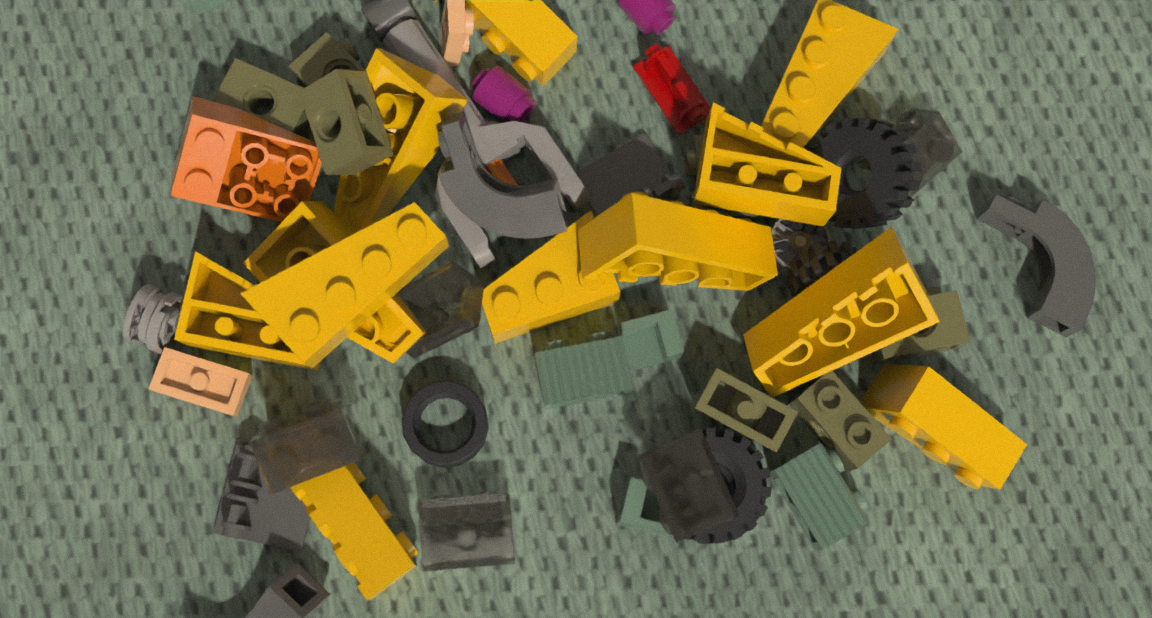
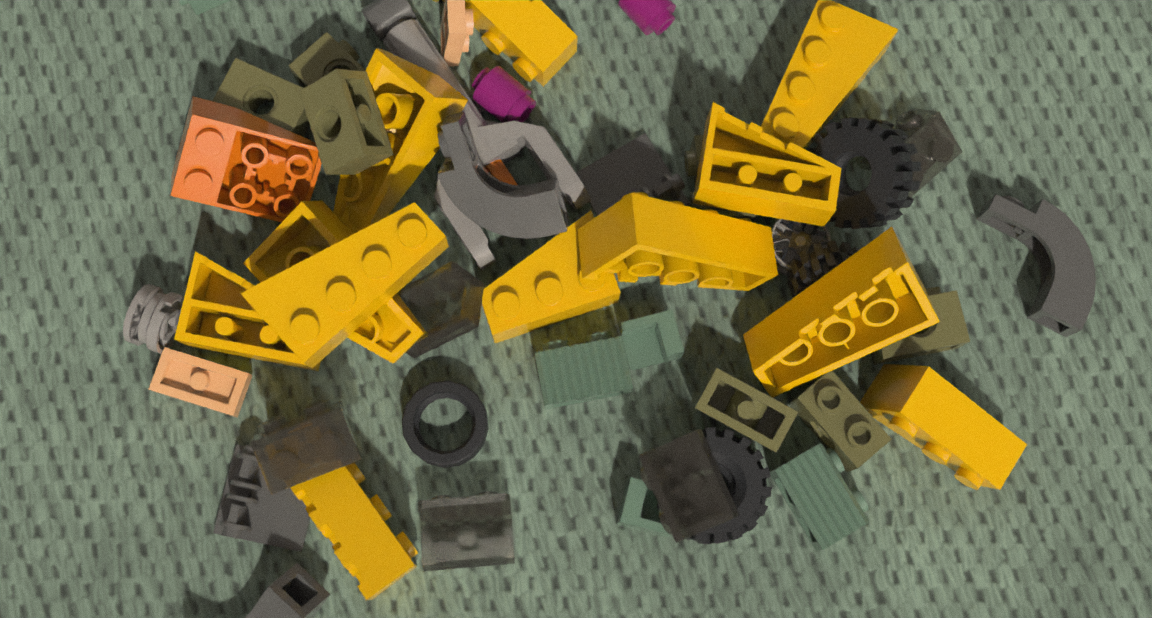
(672, 88): red hinge -> none

